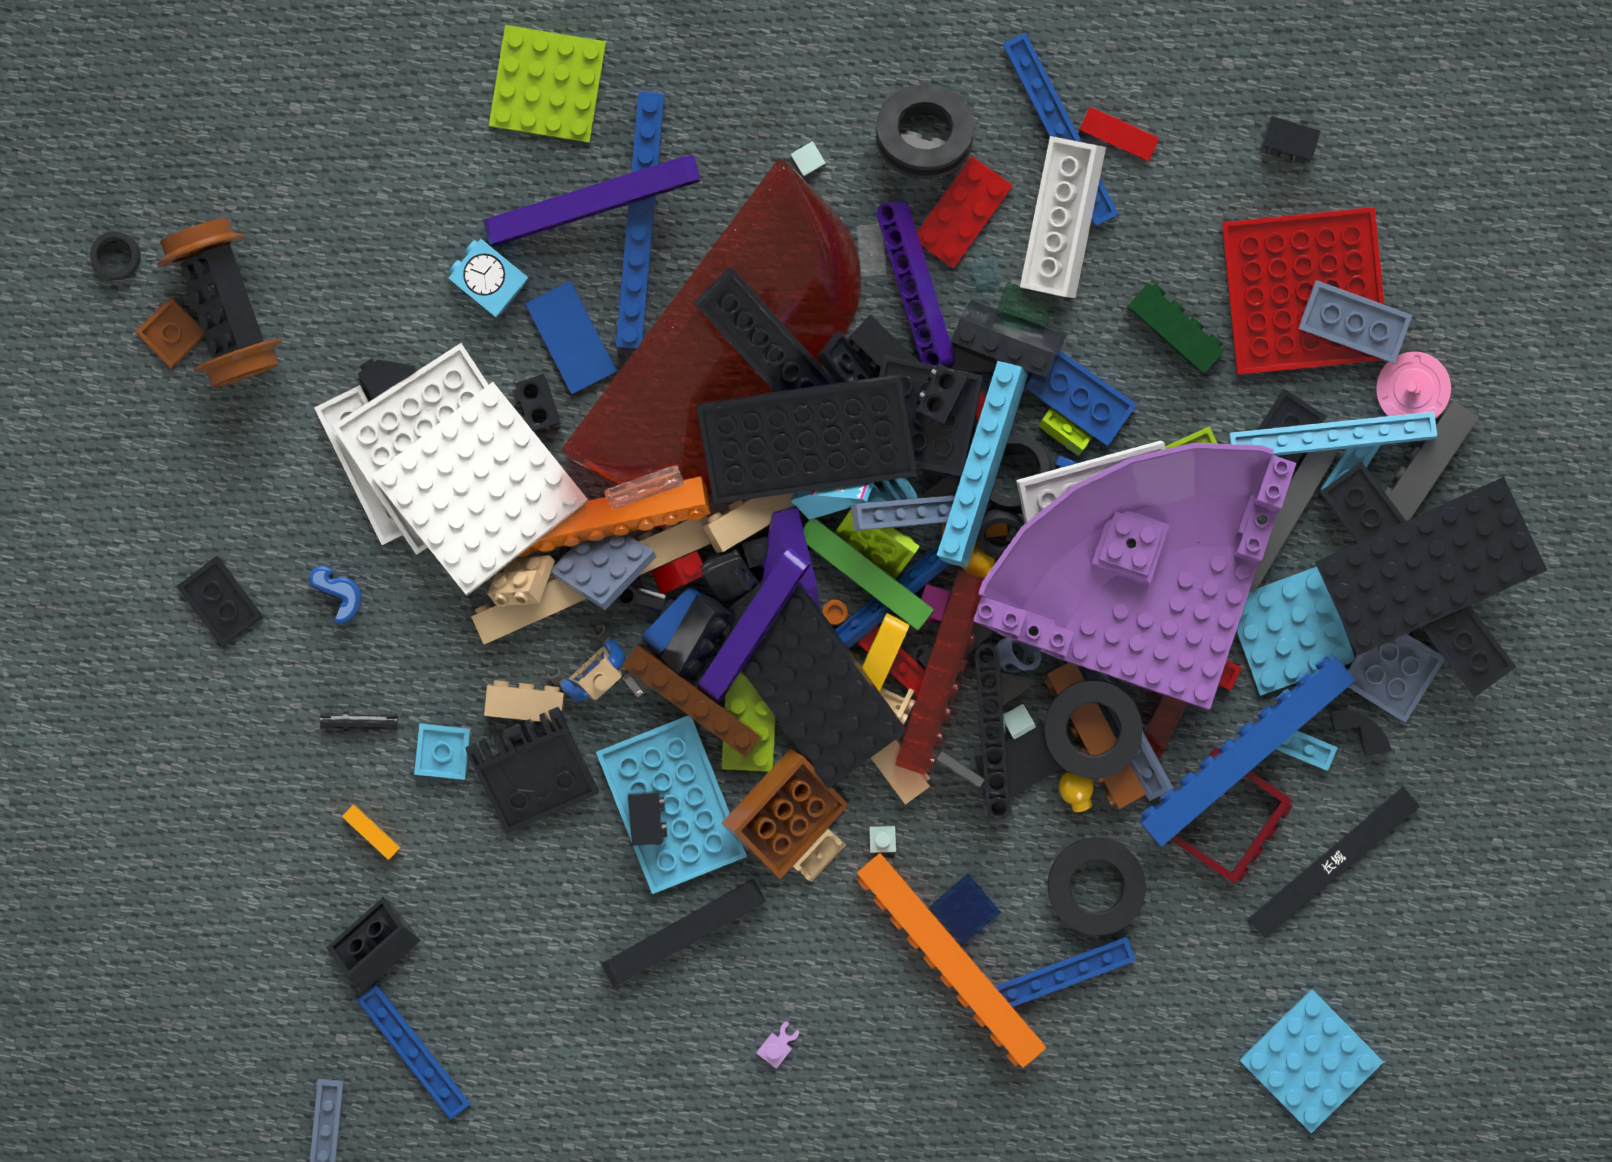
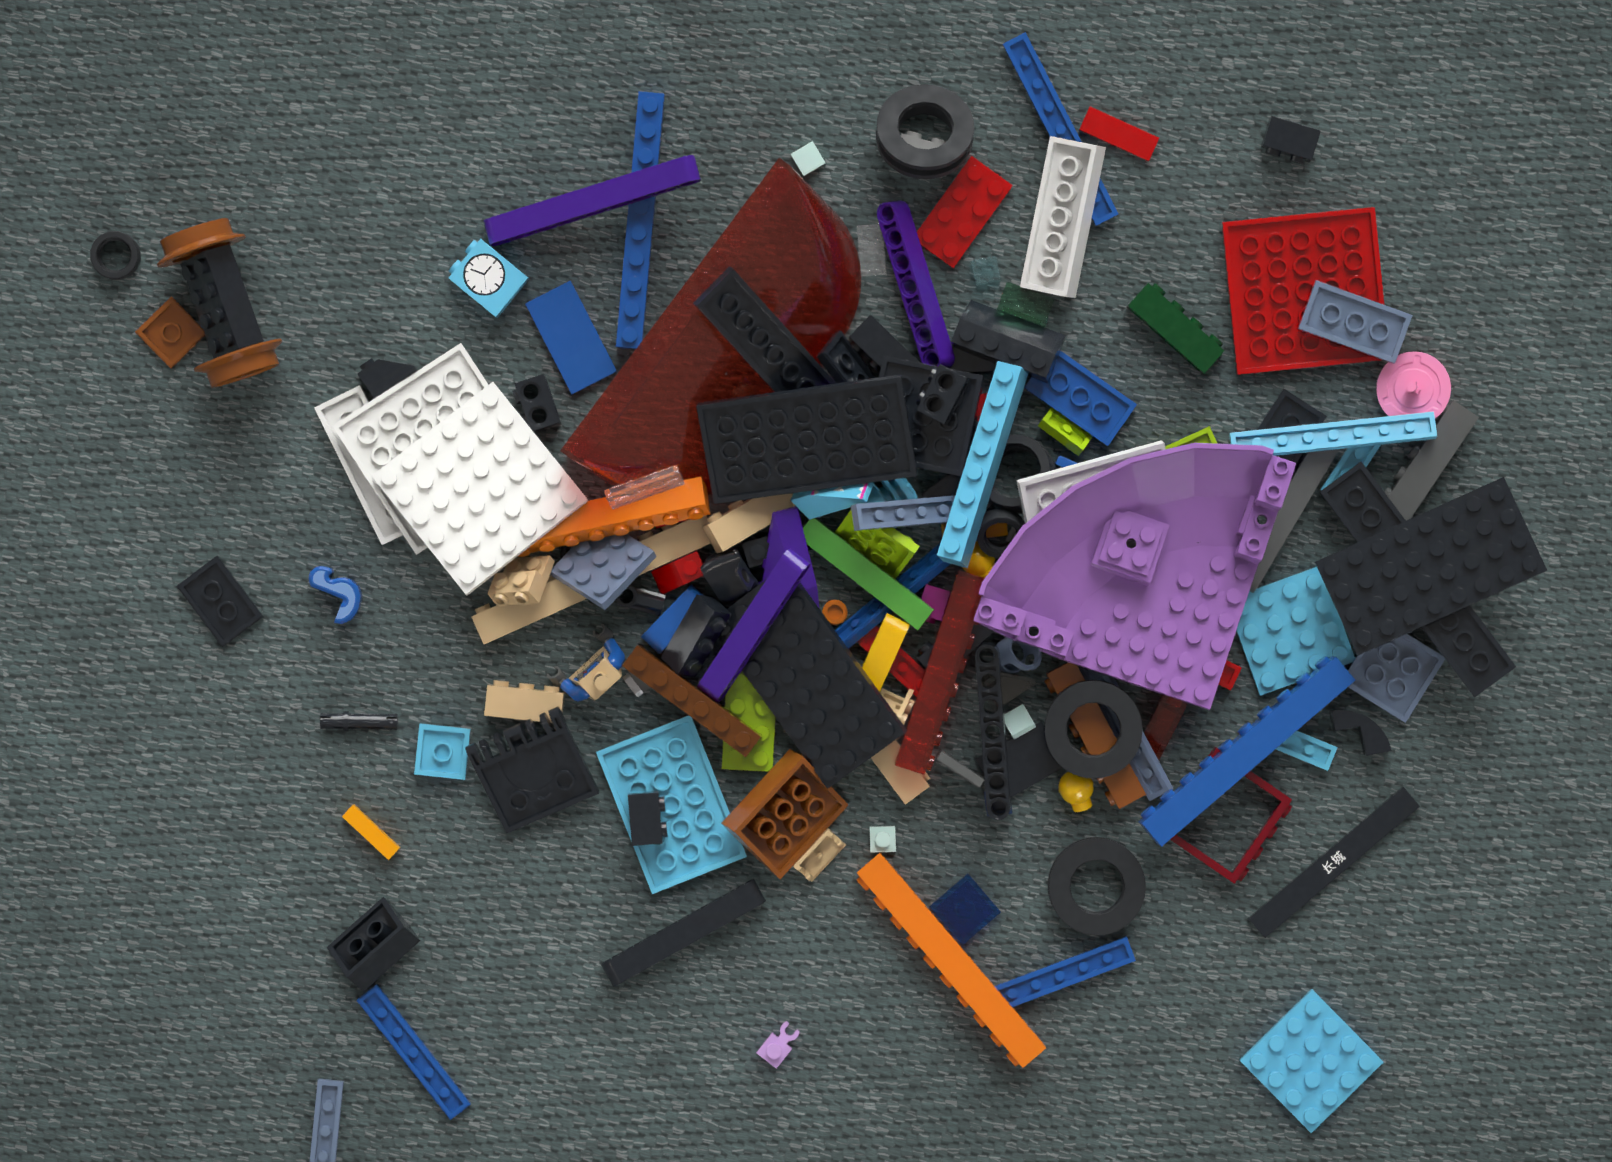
(547, 84): lime plate -> none

